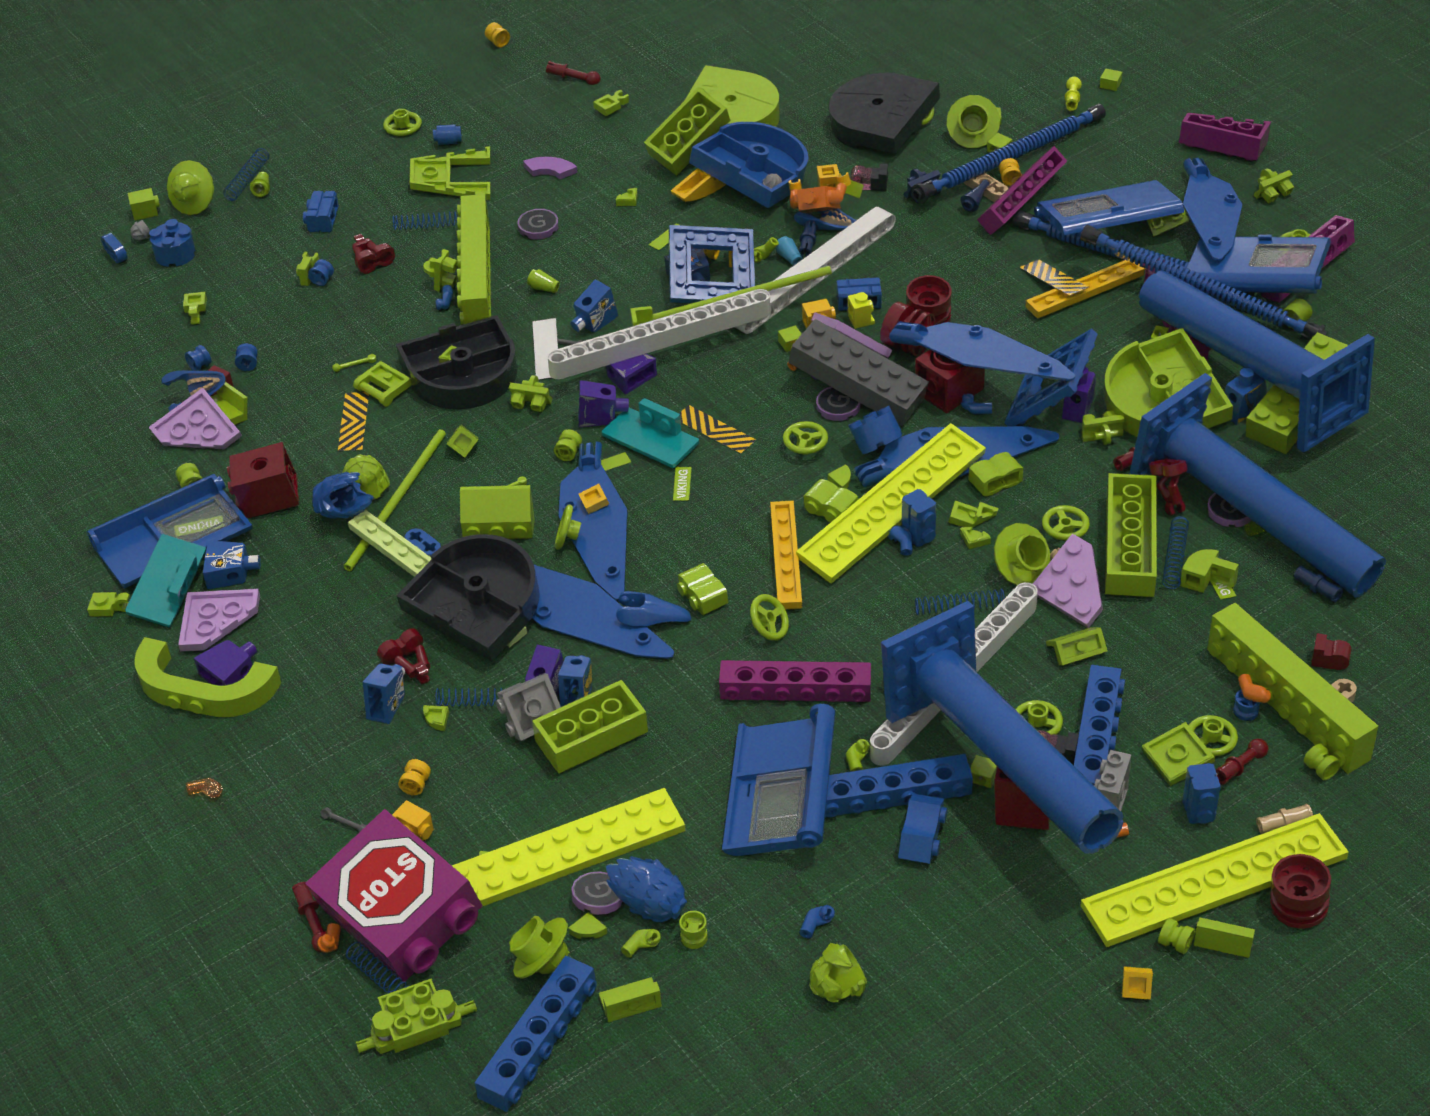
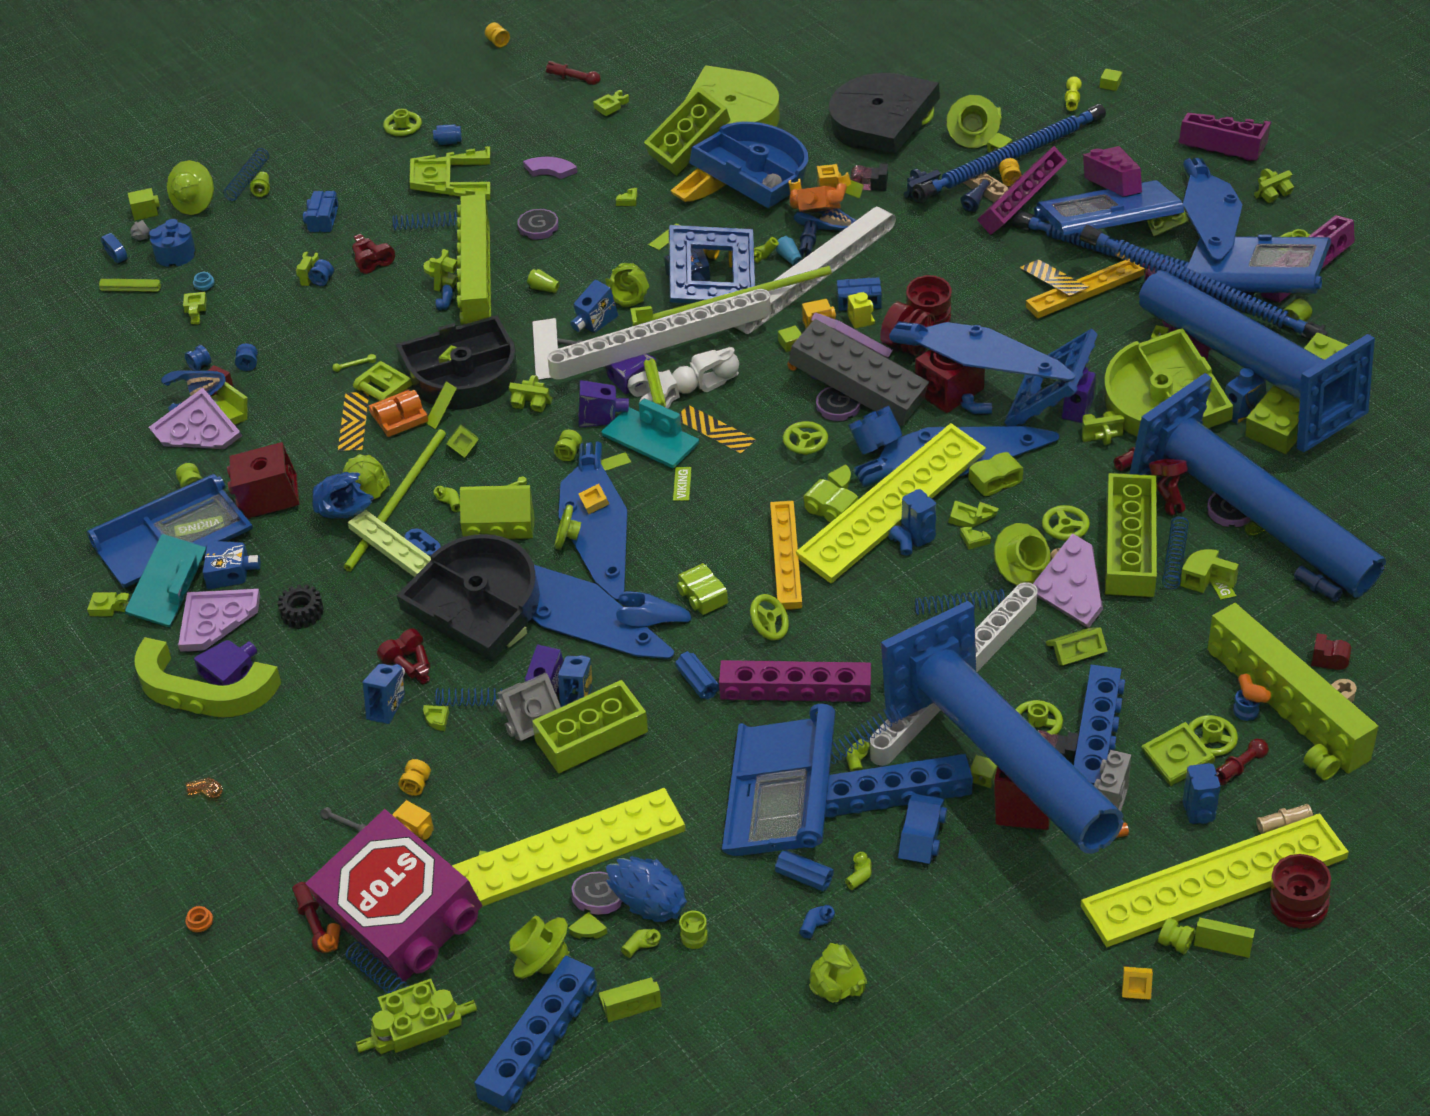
(133, 285): none -> lime axle
(195, 915): none -> orange plate
(203, 281): none -> dark azure plate
(300, 616): none -> black tyre
(399, 412): none -> orange plate
(441, 404): none -> lime sticker
(448, 496): none -> lime arm
(628, 284): none -> lime helmet
(654, 382): none -> lime axle
(686, 379): none -> white piece
(697, 675): none -> blue axle
(804, 870): none -> blue axle
(862, 872): none -> lime arm
(896, 716): none -> blue piece
(1113, 170): none -> magenta wedge

